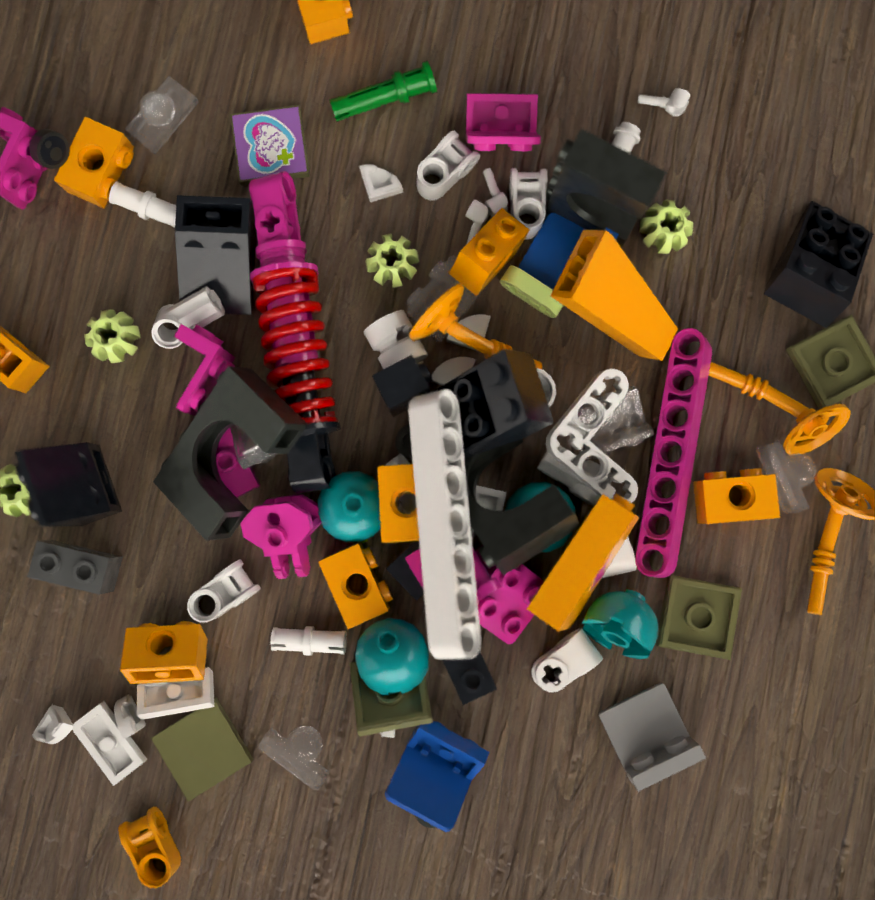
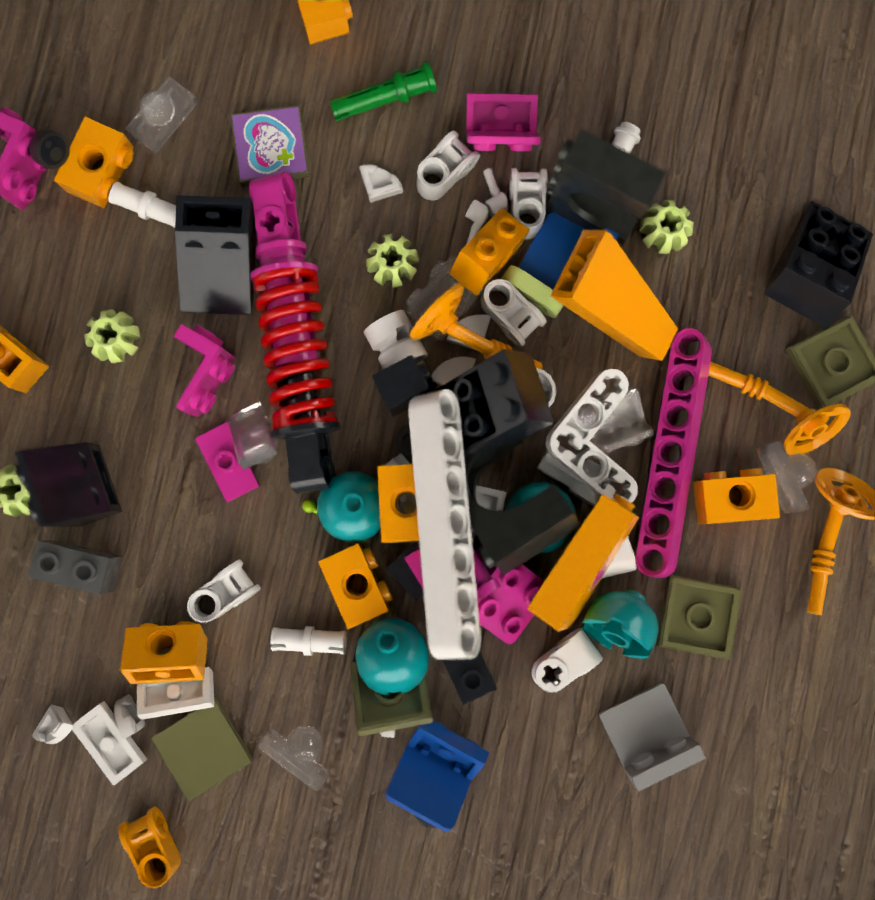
(191, 472): pearl dark grey arch -> none
(197, 309): white piece -> none
(283, 528): dark pink hinge -> none
(513, 313): none -> white piece
(674, 105): white hand -> none

